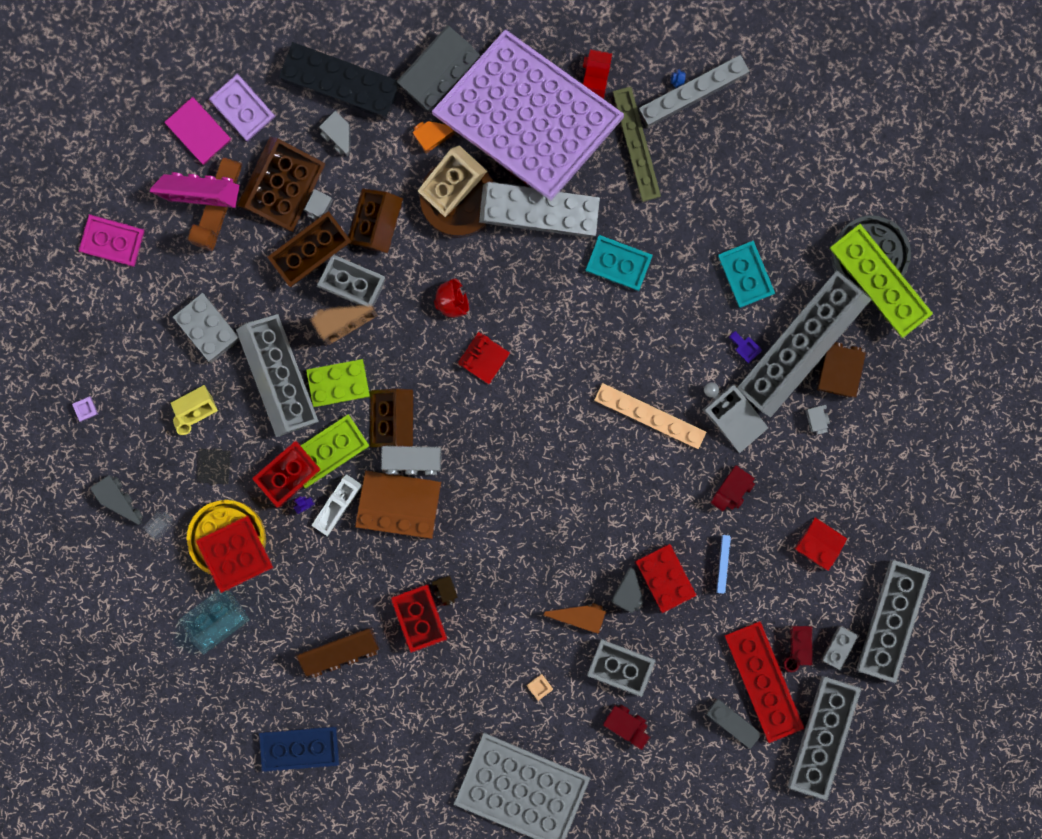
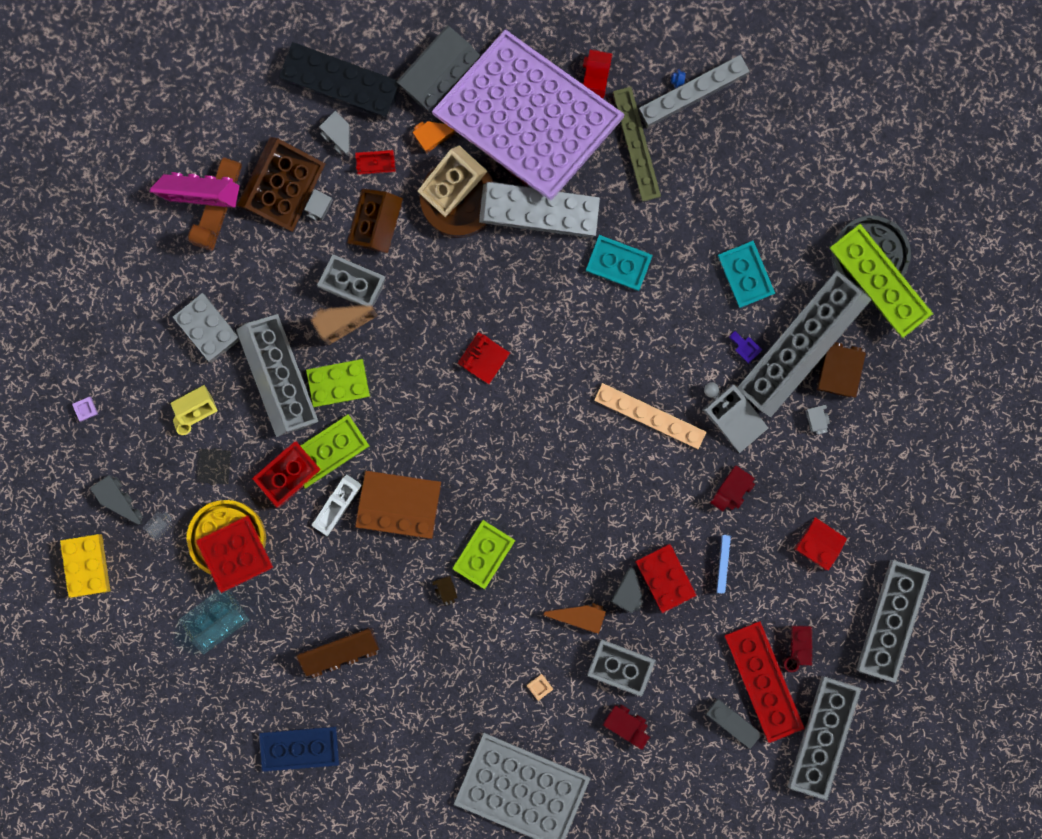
(85, 565): none -> yellow brick
(111, 240): dark pink tile -> none
(198, 131): dark pink tile -> none
(242, 107): lavender tile -> none
(303, 504): dark purple plate -> none
(309, 249): reddish brown slope -> none
(375, 162): none -> red hinge
(391, 418): reddish brown slope -> none
(411, 460): light grey brick -> none
(419, 618): red brick -> none
(450, 299): red cylinder -> none
(483, 554): none -> lime plate
(839, 647): light grey brick -> none

